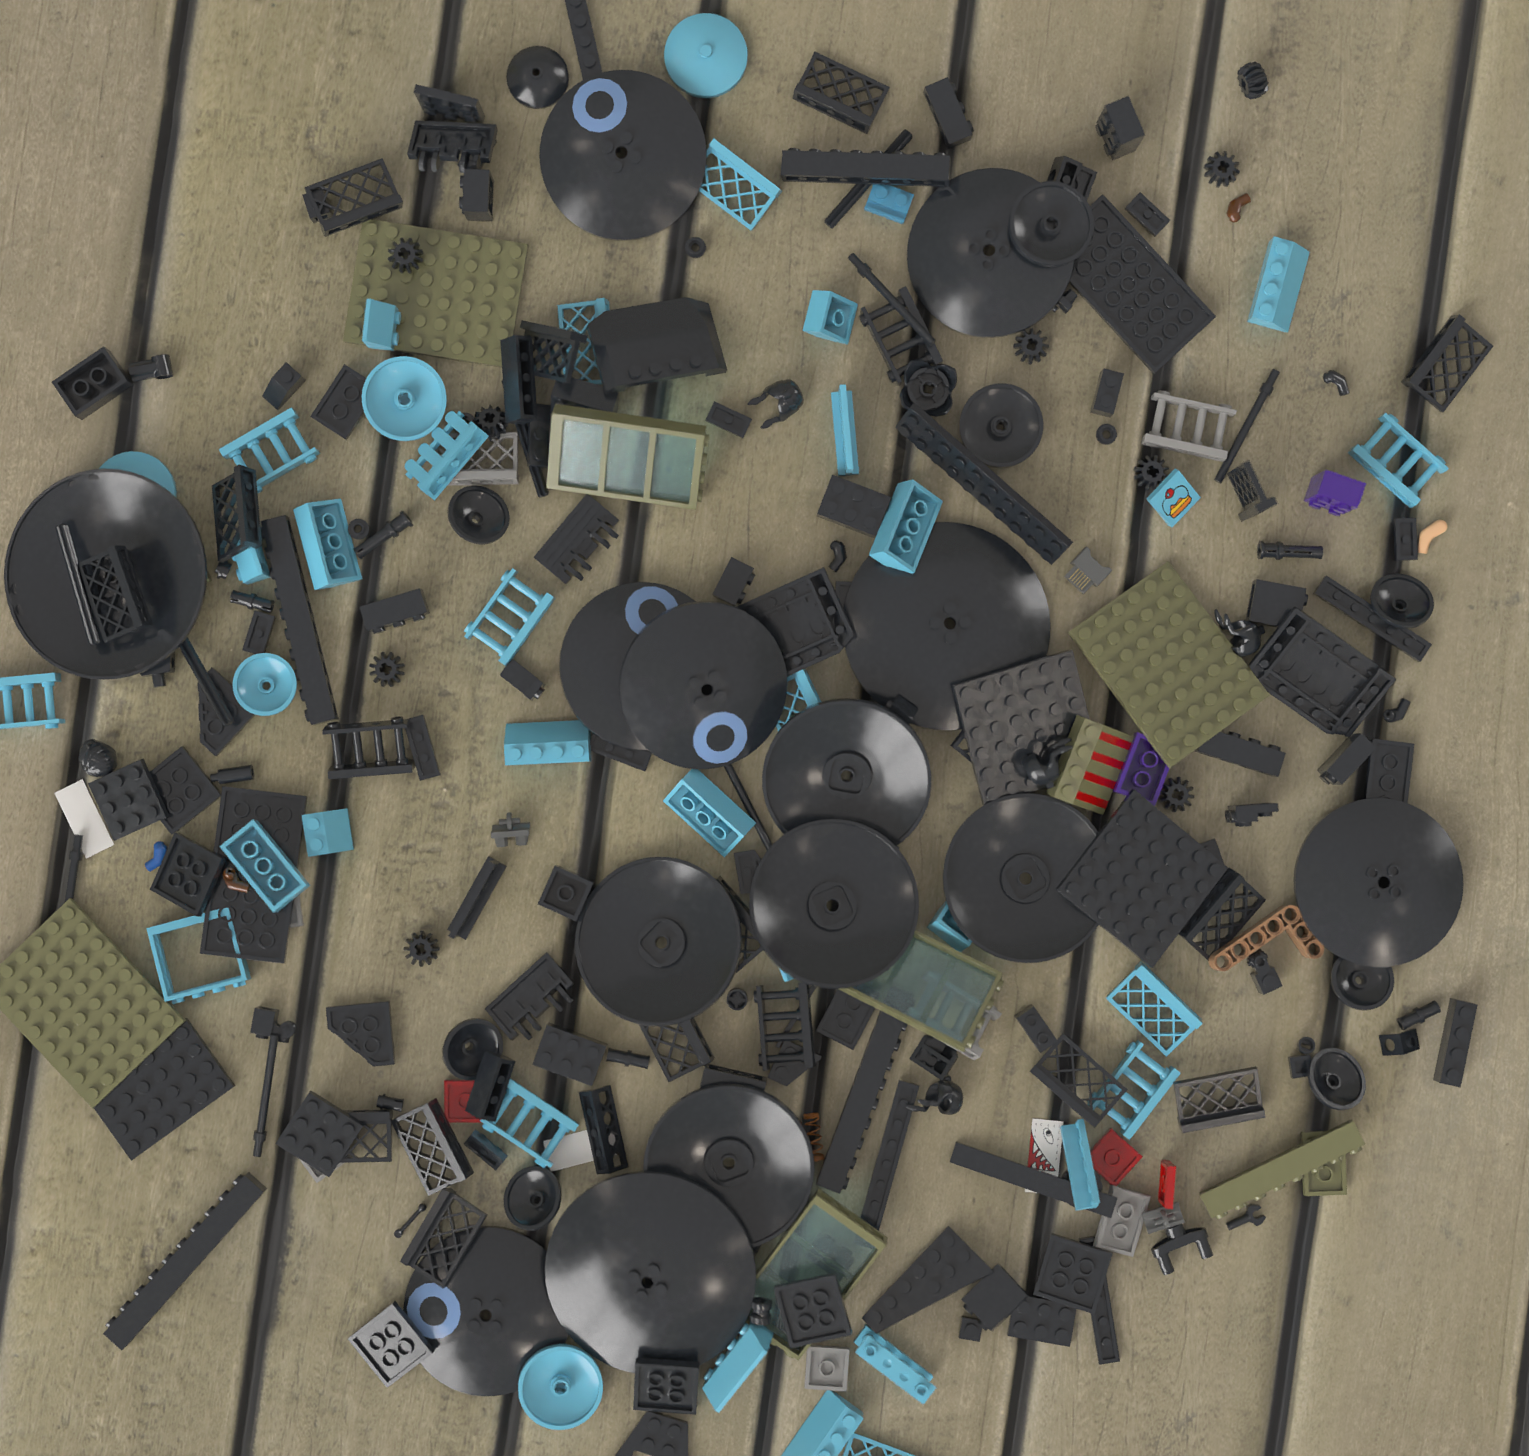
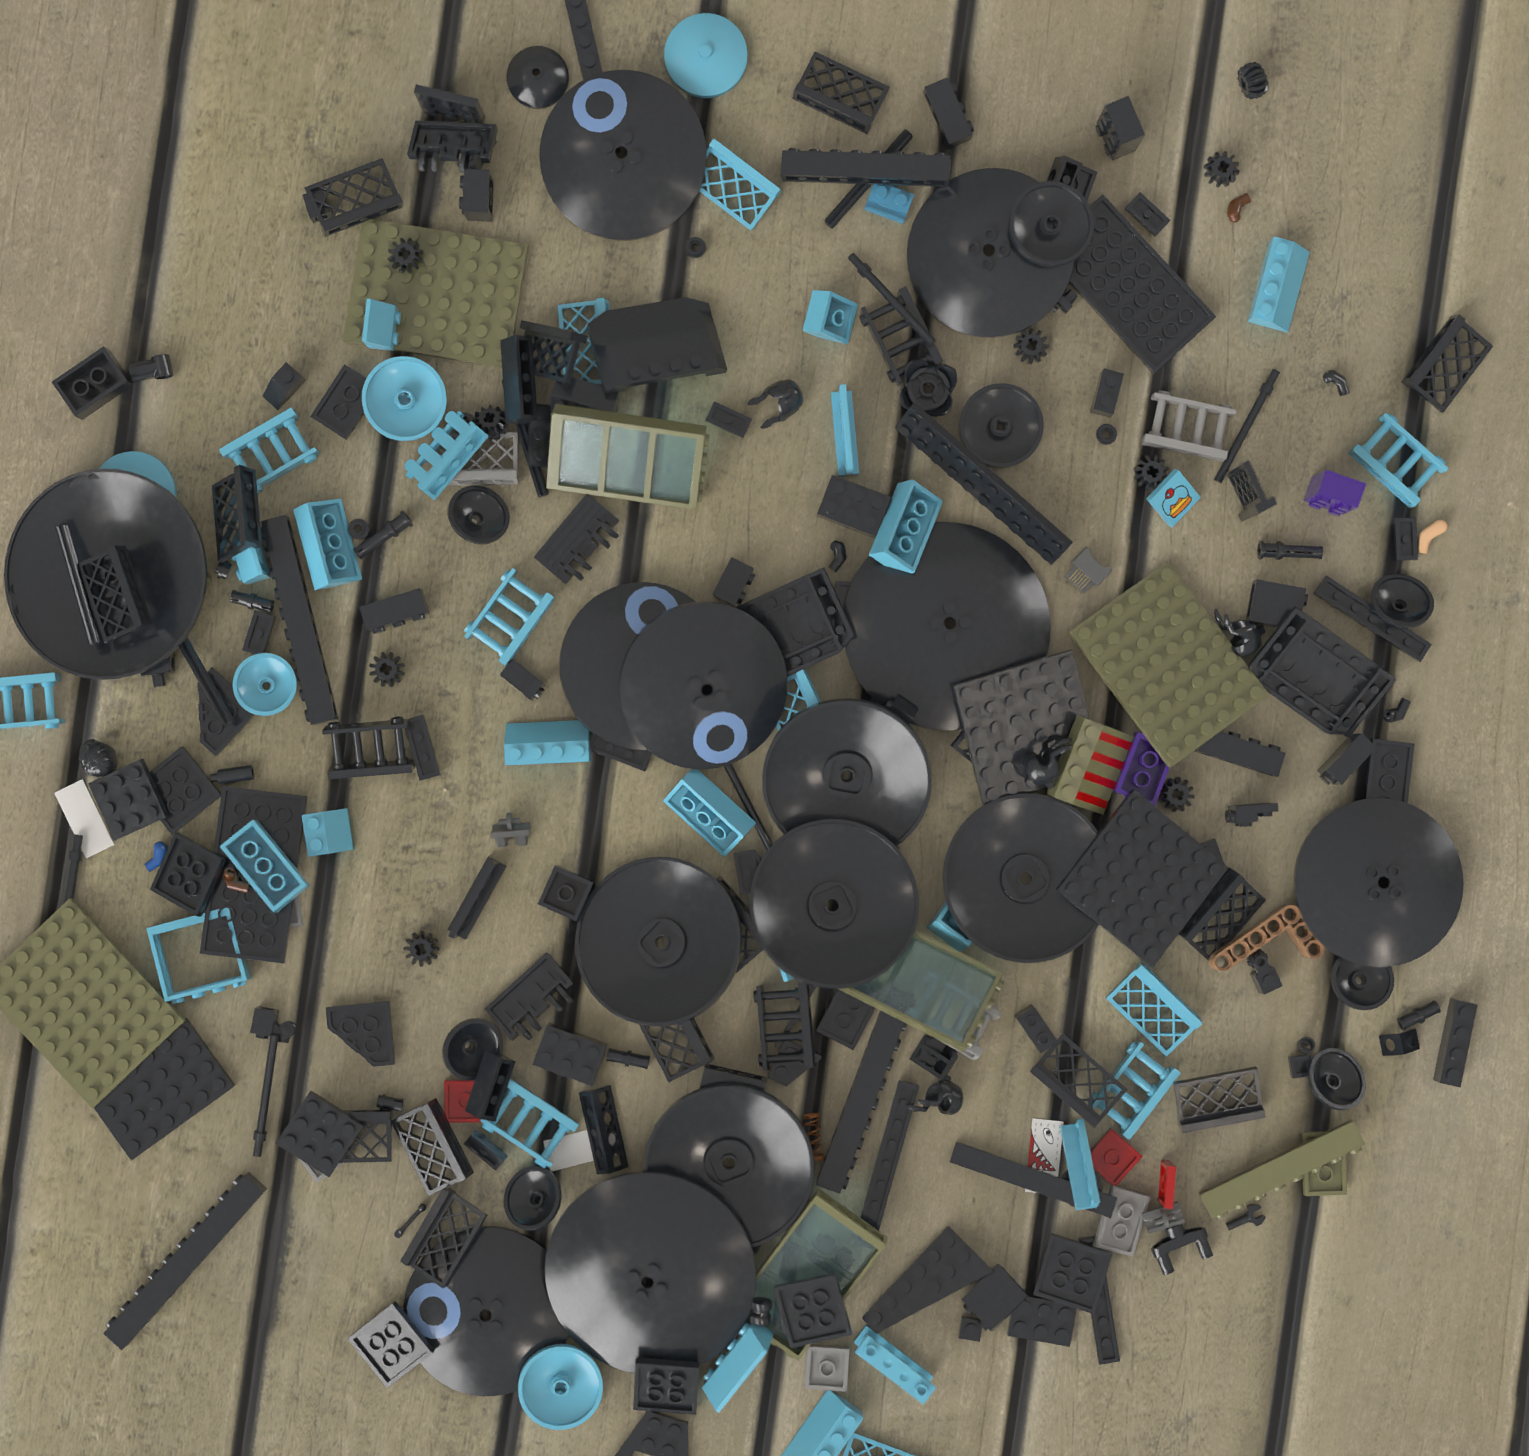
(739, 1001): black wheel -> none

